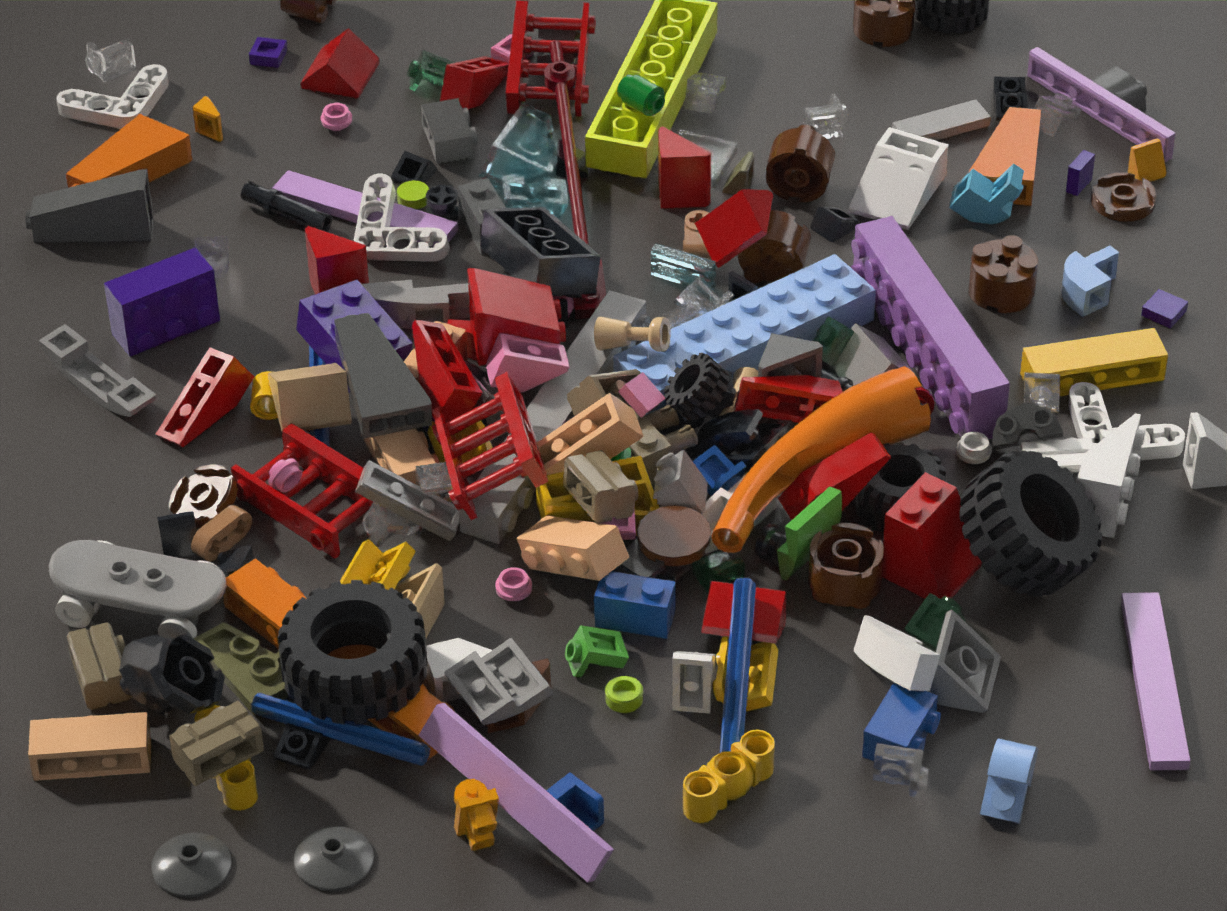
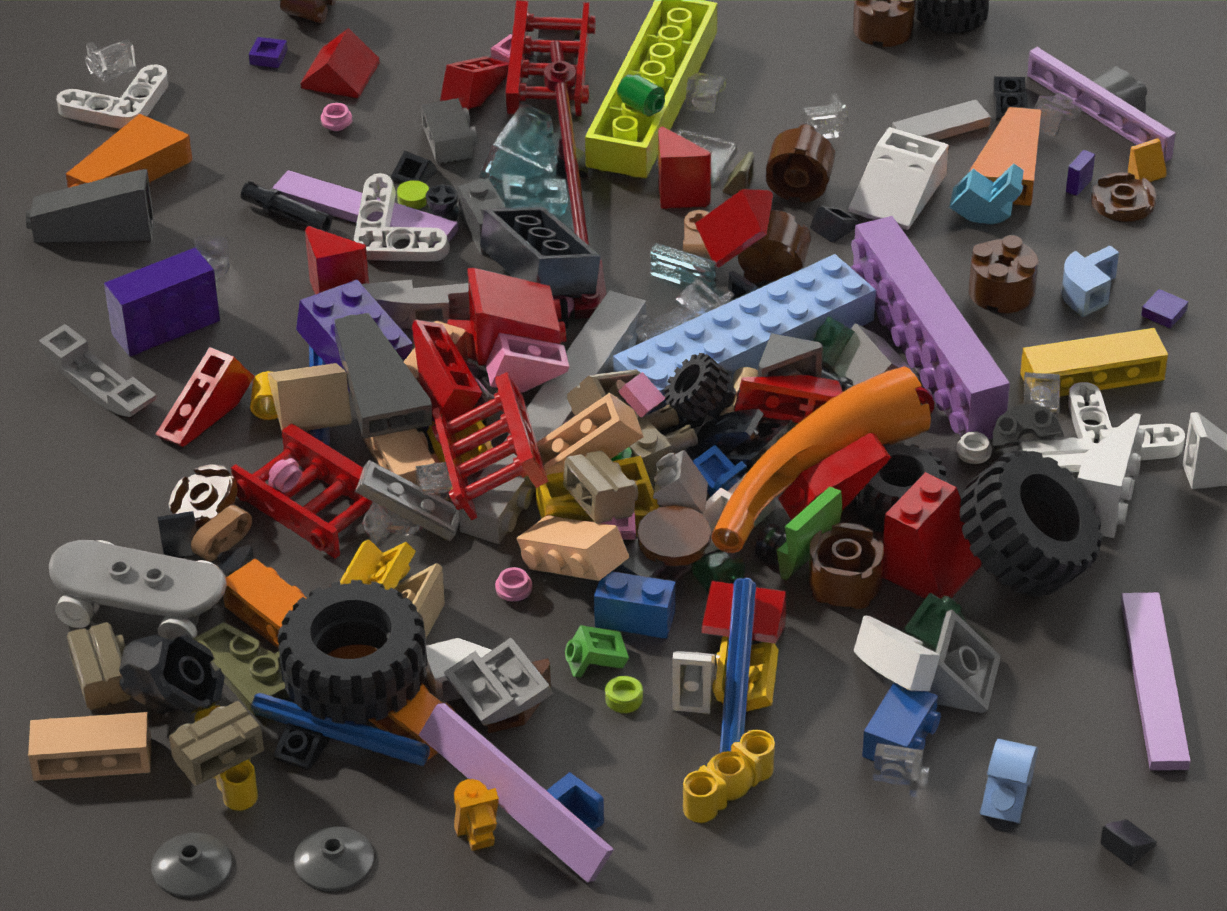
(207, 119): light orange slope -> none
(429, 68): clear green bracket -> none
(617, 333): tan piece -> none
(1126, 841): none -> black slope

